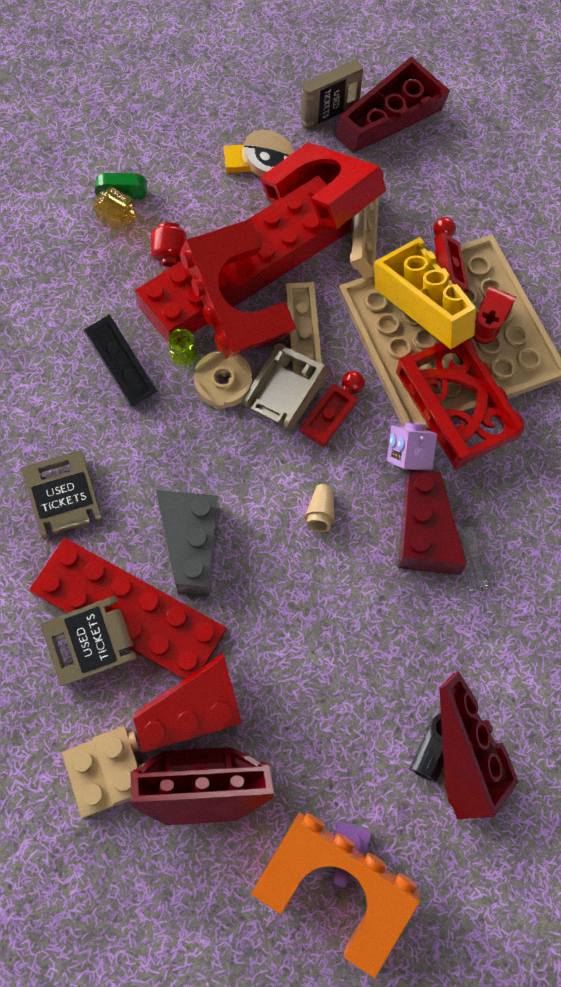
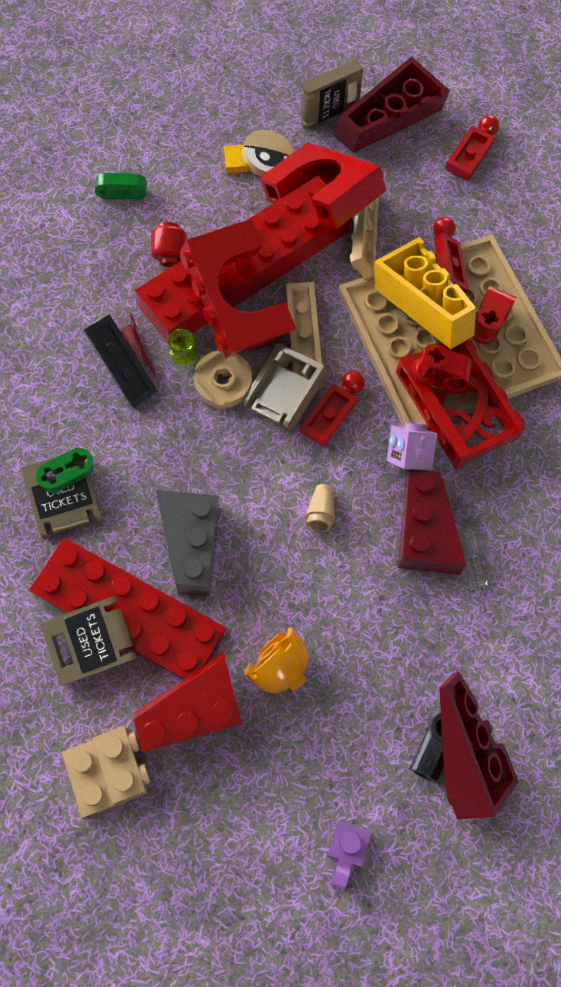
(61, 464): none -> green beam
(114, 208): clear yellow head -> none
(139, 343): none -> red piece
(200, 786): dark red wedge -> none
(280, 664): none -> light orange cylinder
(388, 896): orange arch -> none
(446, 369): none -> red piece
(473, 147): none -> red plate

